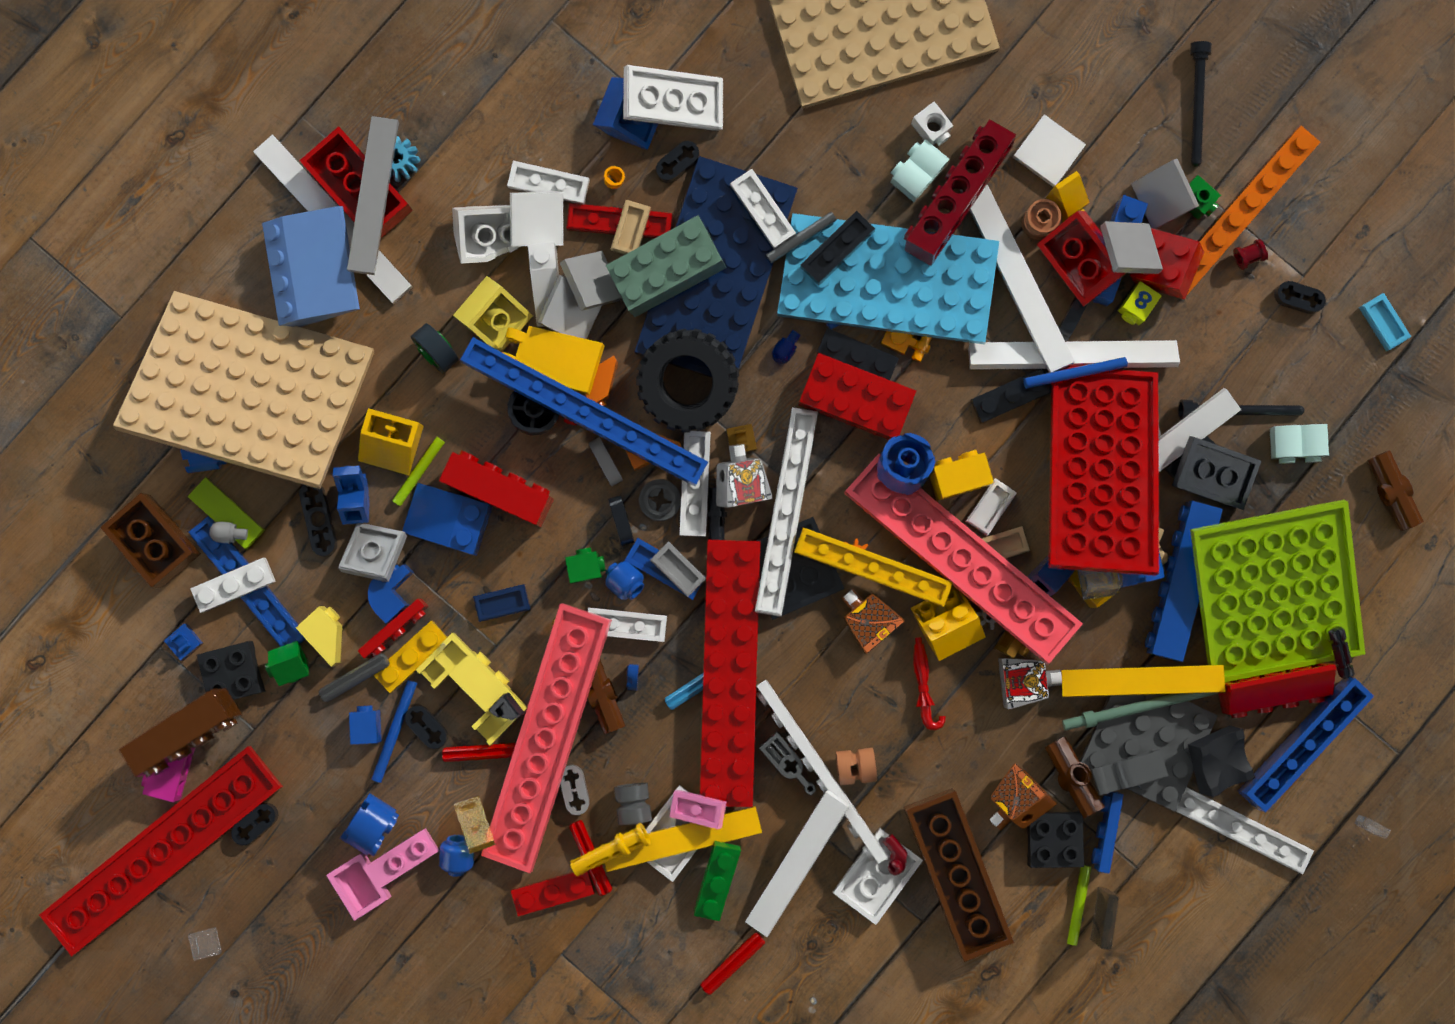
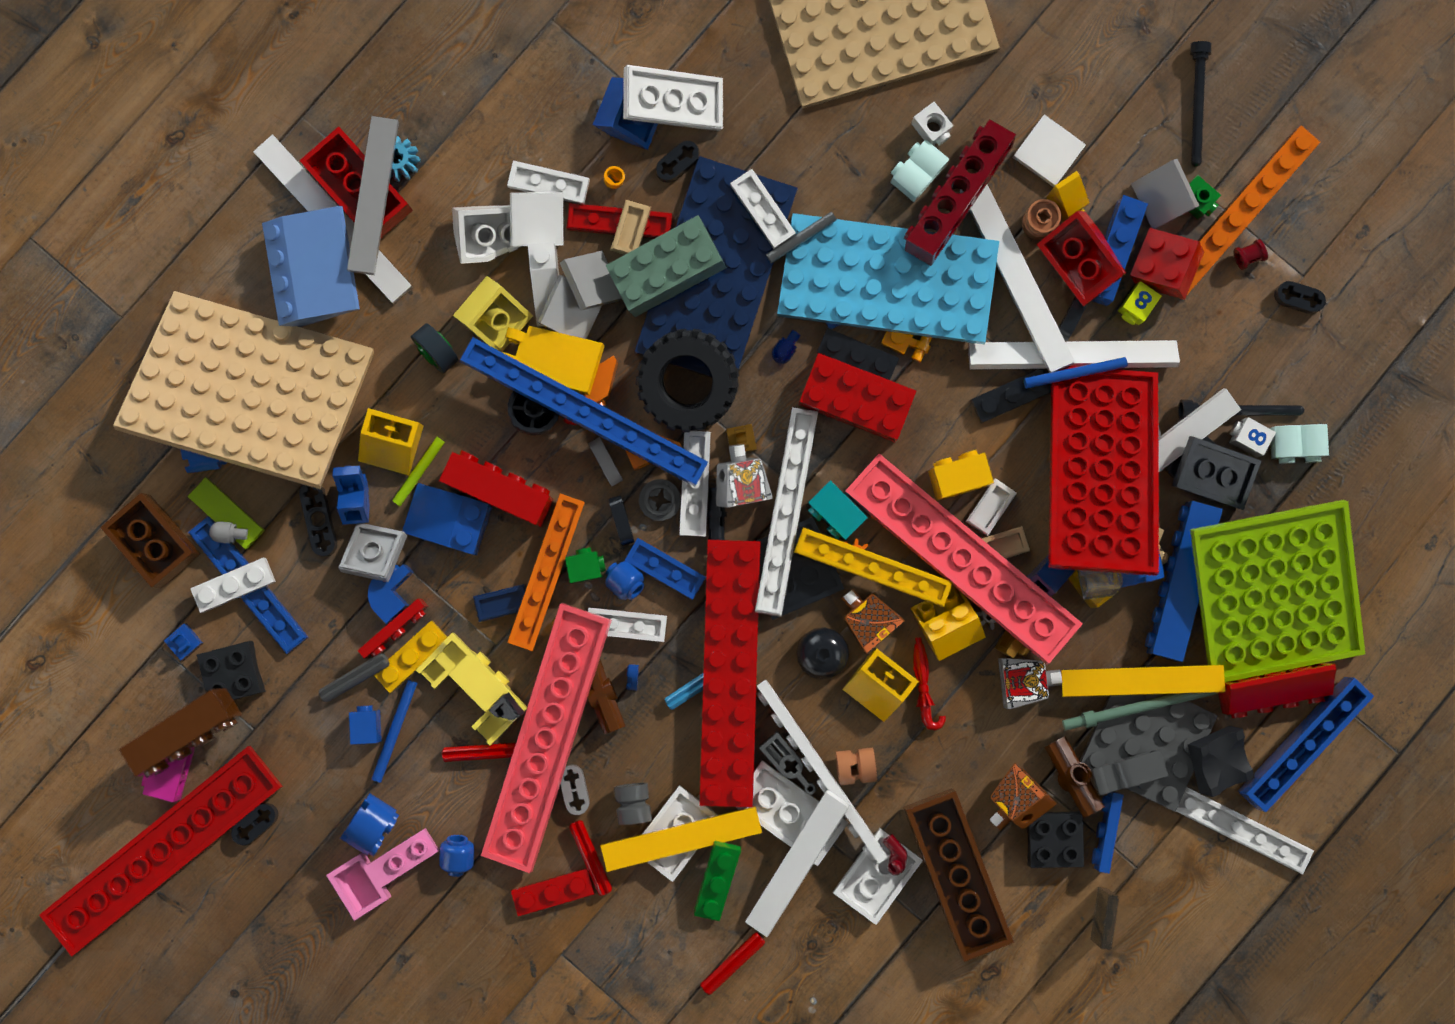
(204, 943): clear tile -> none
(287, 663): green brick -> none
(324, 633): light yellow slope -> none
(422, 731): black beam -> none
(474, 824): clear yellow plate -> none
(546, 572): none -> orange plate
(619, 846): yellow pin -> none
(678, 569): light grey tile -> none
(697, 809): bright pink plate -> none
(785, 807): none -> white plate
(822, 653): none -> black cylinder
(836, 511): none -> teal brick
(837, 247): black plate -> none
(880, 685): none -> yellow slope
(903, 477): blue brick -> none
(1079, 904): lime bar -> none
(1131, 247): light grey tile -> none
(1251, 437): none -> white brick
(1341, 652): black axle -> none
(1372, 827): clear tile -> none
(1385, 322): medium azure tile -> none
(1395, 490): reddish brown piece -> none

